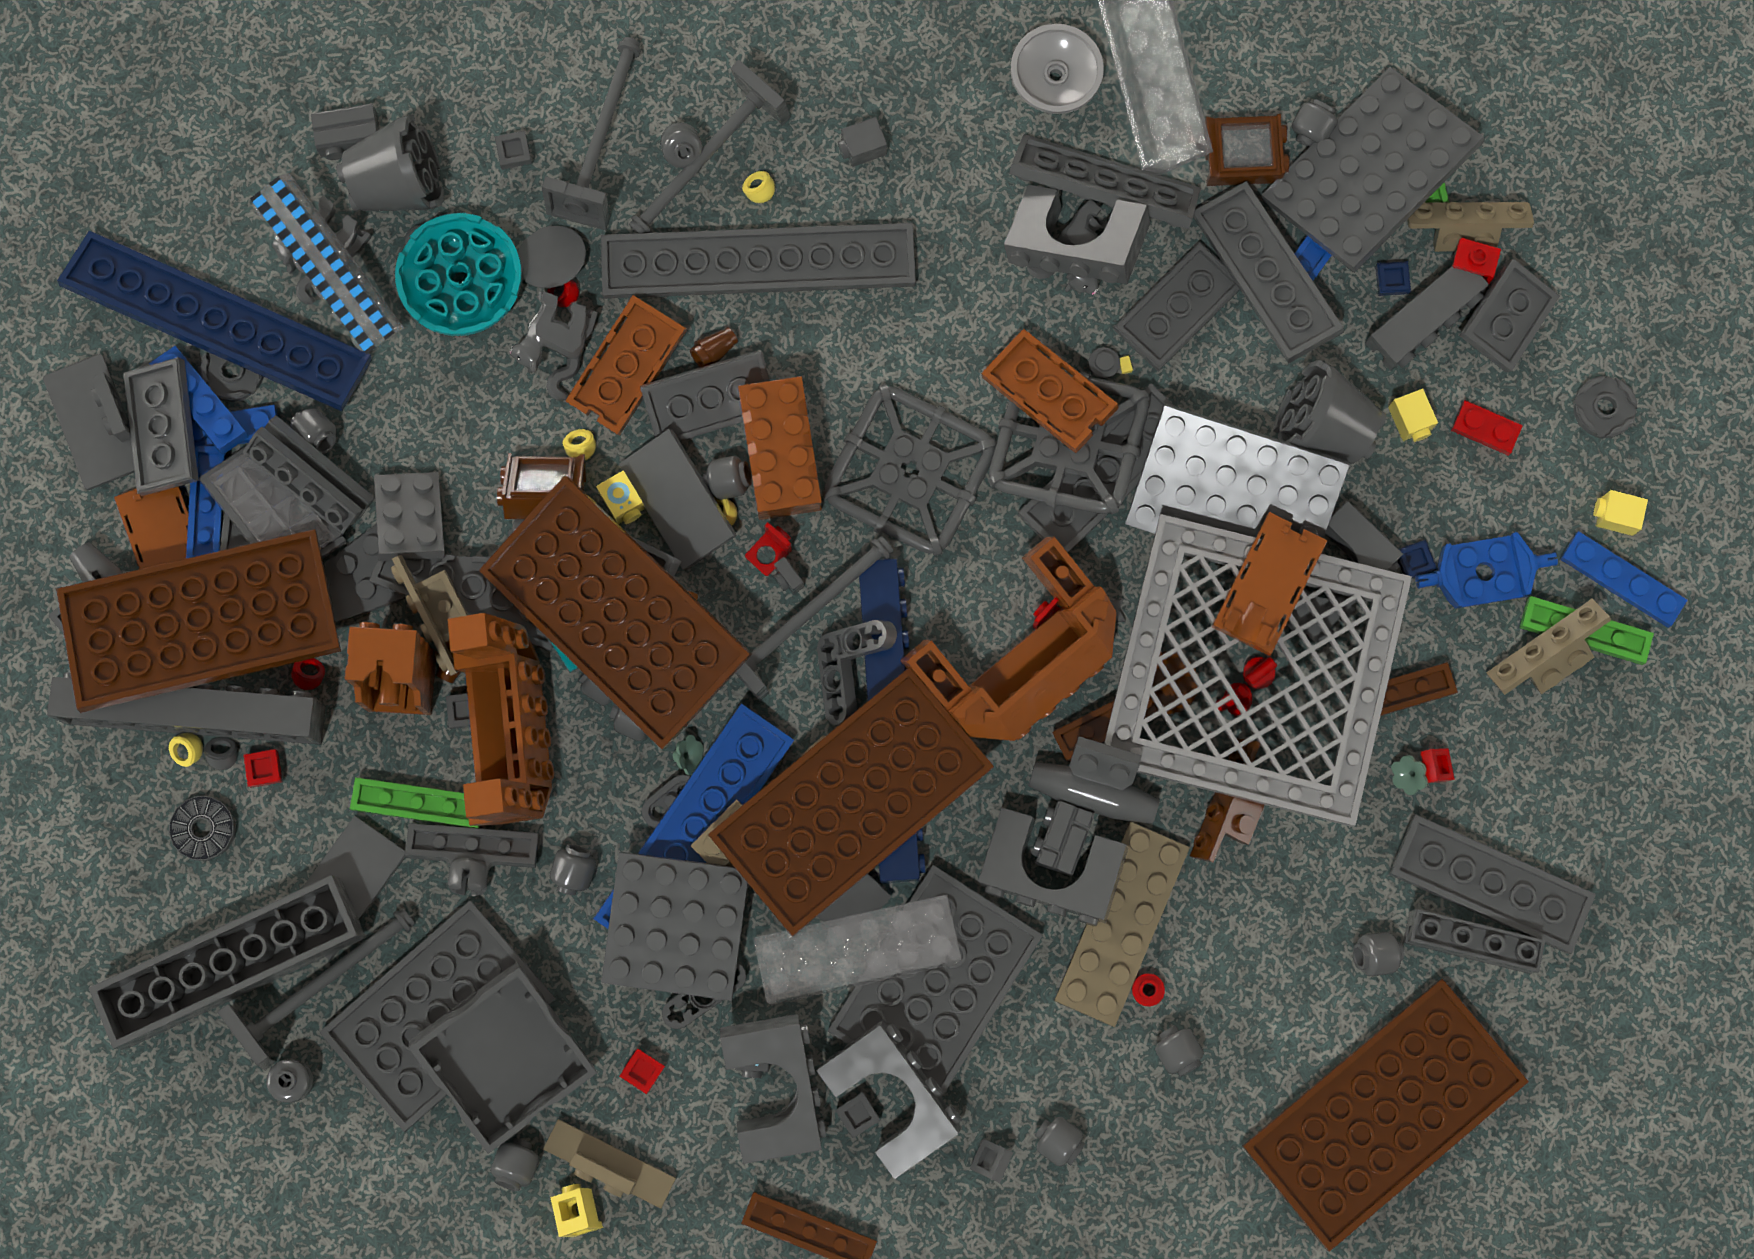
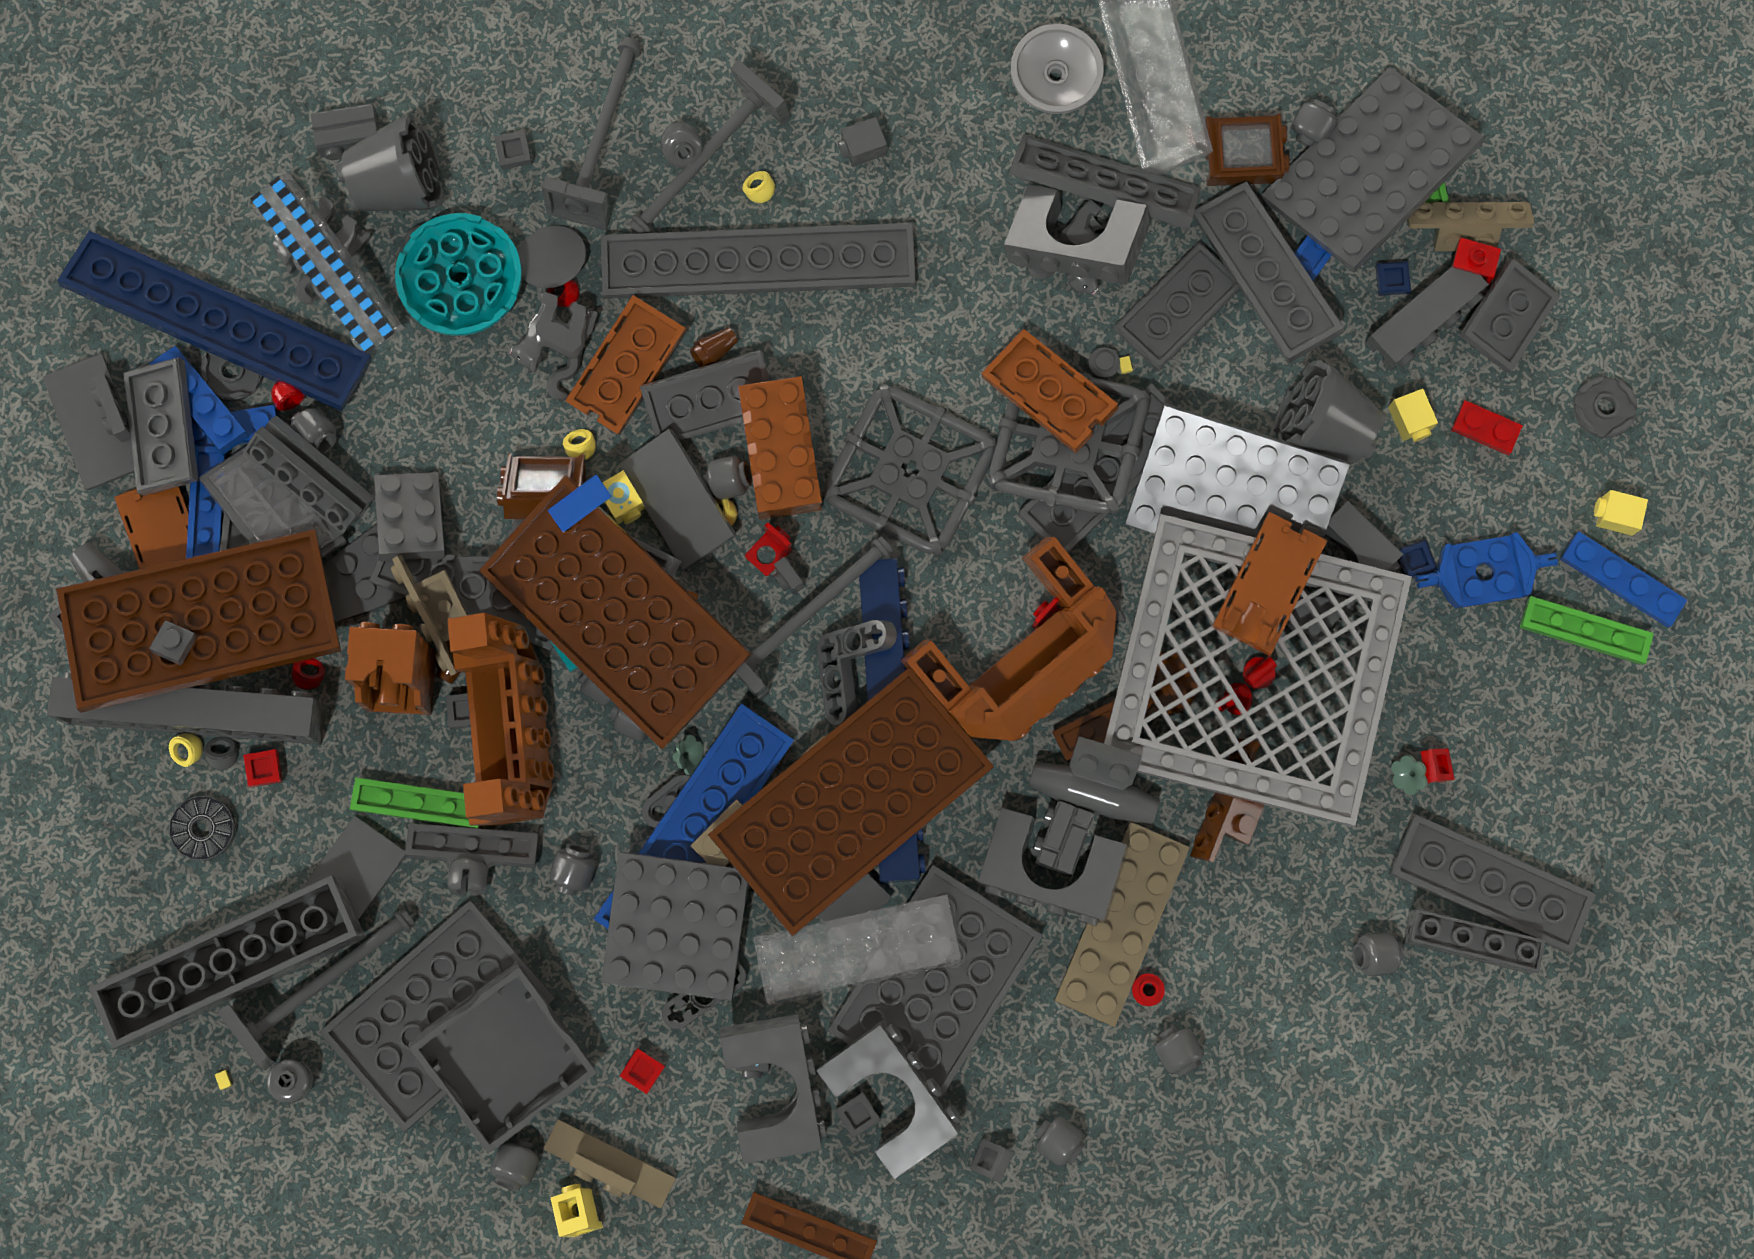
(173, 642): none -> dark grey plate
(223, 1080): none -> light yellow piece
(286, 396): none -> red piece
(579, 503): none -> blue sticker
(1384, 1114): reddish brown plate -> none
(1418, 688): reddish brown plate -> none
(1553, 652): dark tan bracket -> none

